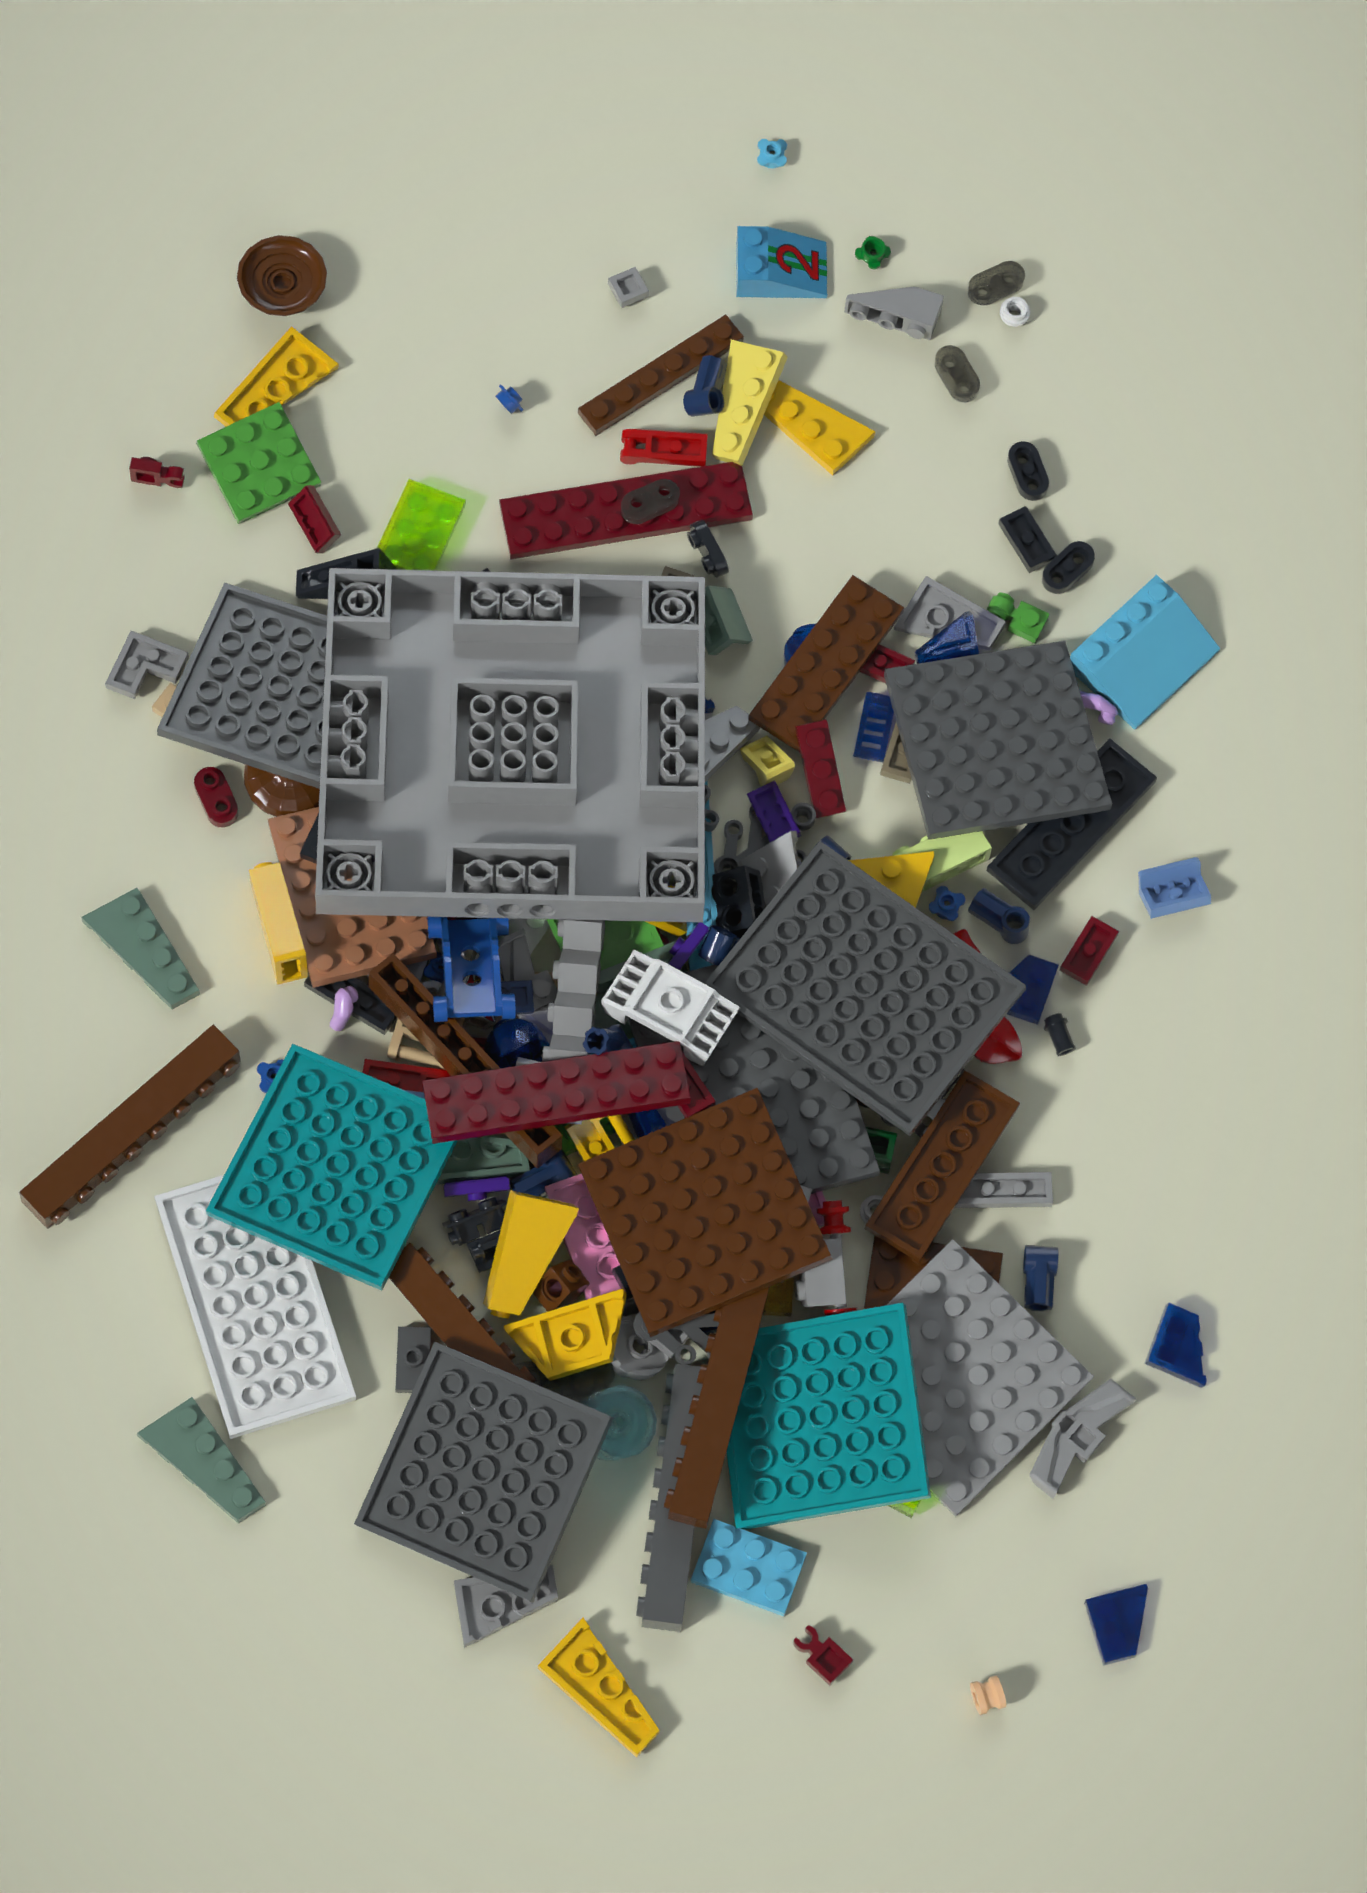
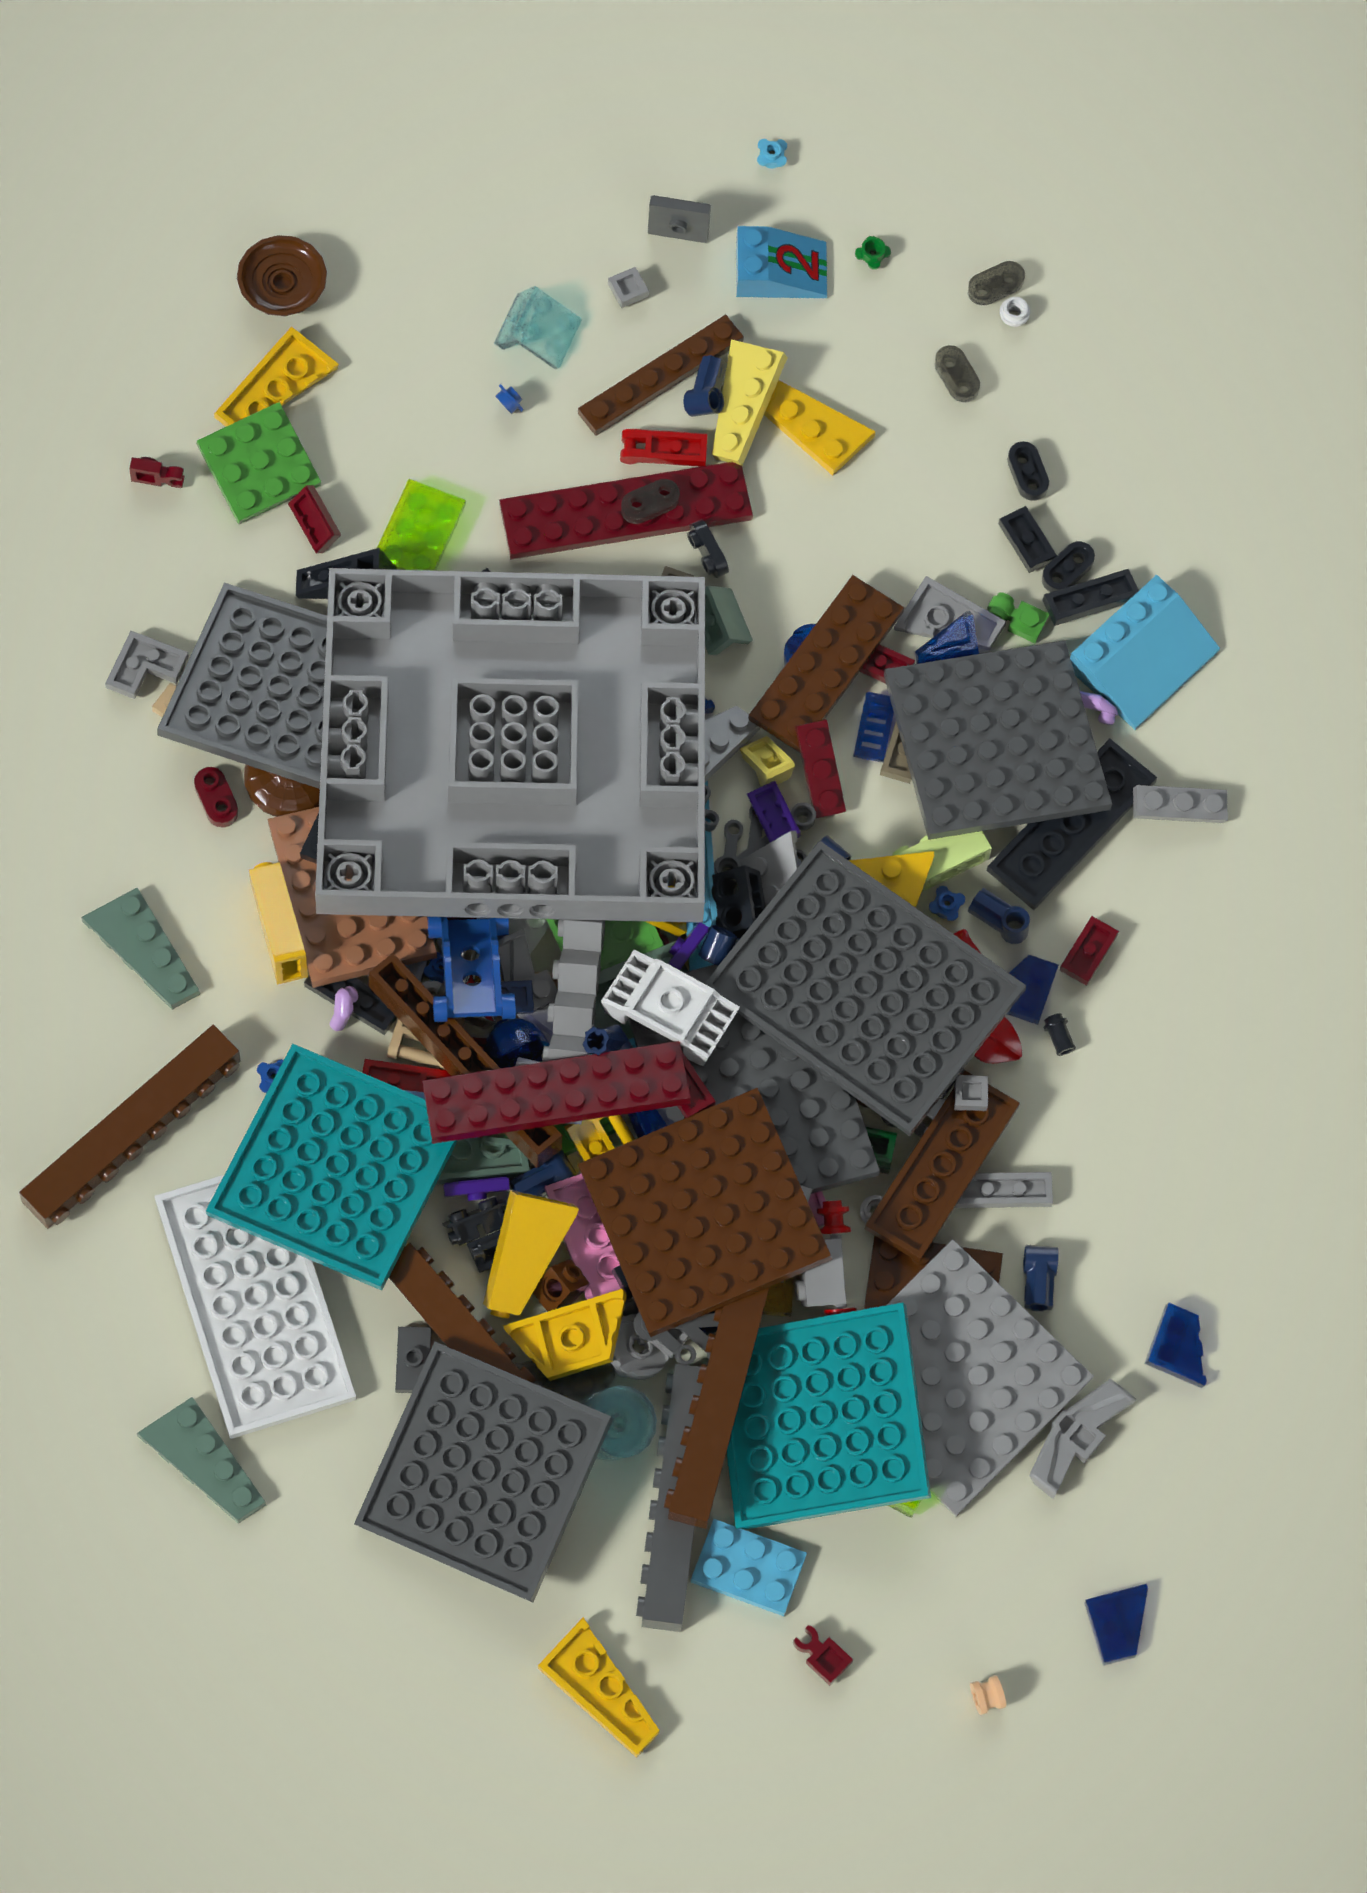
(488, 1608): light grey wing -> none
(539, 326): none -> clear light blue bracket
(679, 219): none -> dark grey plate
(901, 309): light grey slope -> none
(971, 1093): none -> light grey plate
(1090, 597): none -> black plate
(1173, 888): medium blue bracket -> none
(1180, 804): none -> light grey plate

